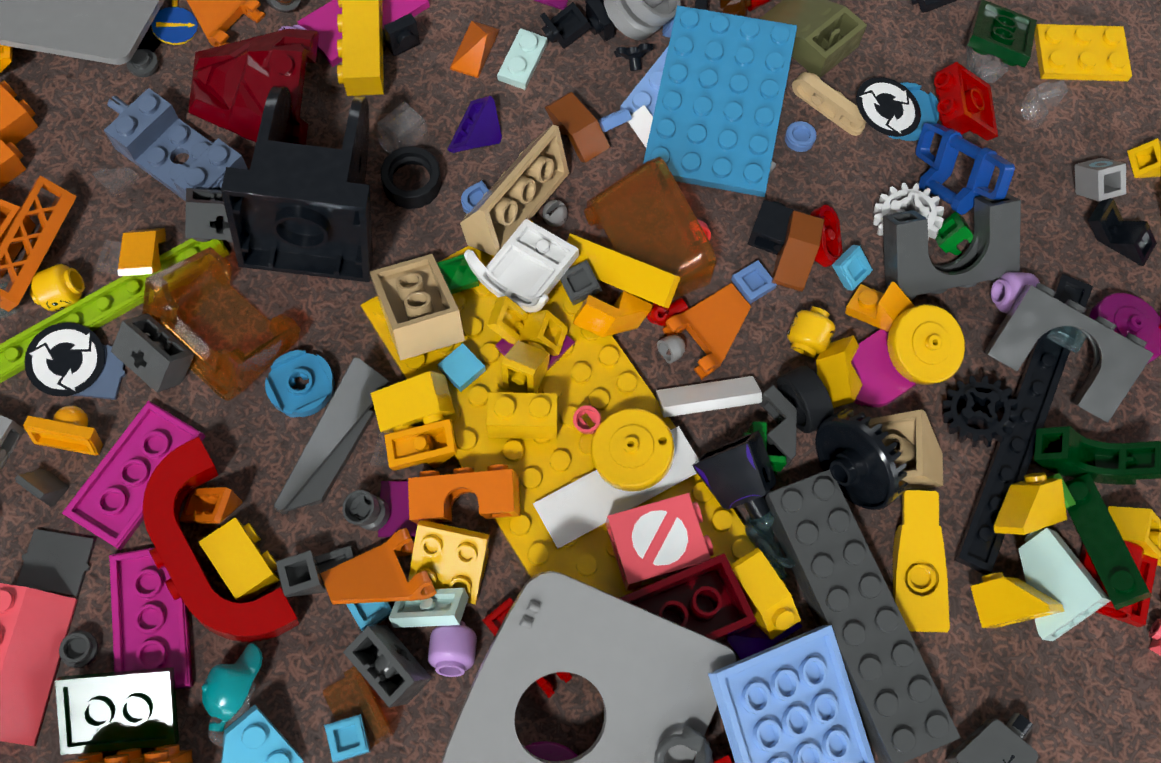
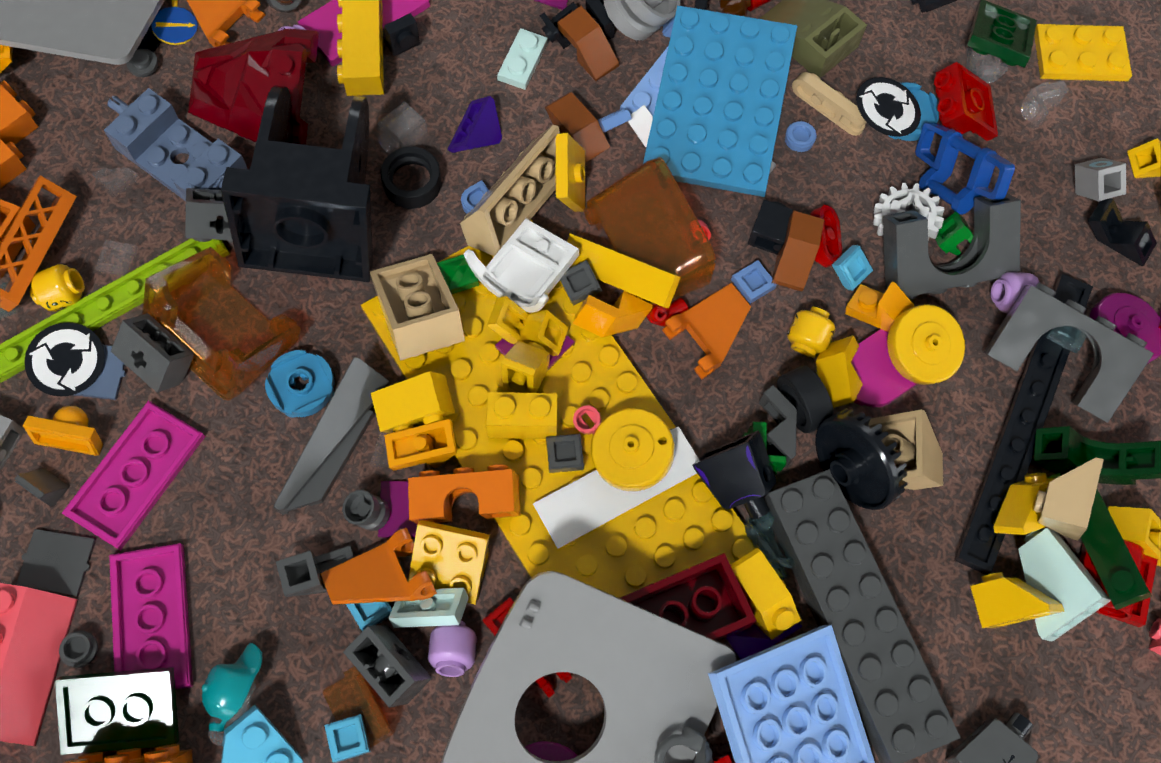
(140, 252): light orange slope -> none
(164, 494): red arch -> none
(210, 505): orange slope -> none
(239, 560): yellow piece -> none
(461, 367): medium azure tile -> none
(474, 49): orange slope -> none
(558, 216): light grey hinge -> none
(564, 453): none -> dark grey tile
(570, 172): none -> yellow plate
(590, 42): none -> dark orange slope
(634, 54): black plant -> none
(658, 540): coral brick -> none
(675, 345): light grey hinge -> none
(709, 396): white tile -> none
(920, 564): yellow piece -> none
(980, 425): black gear -> none
(1069, 500): none -> tan slope

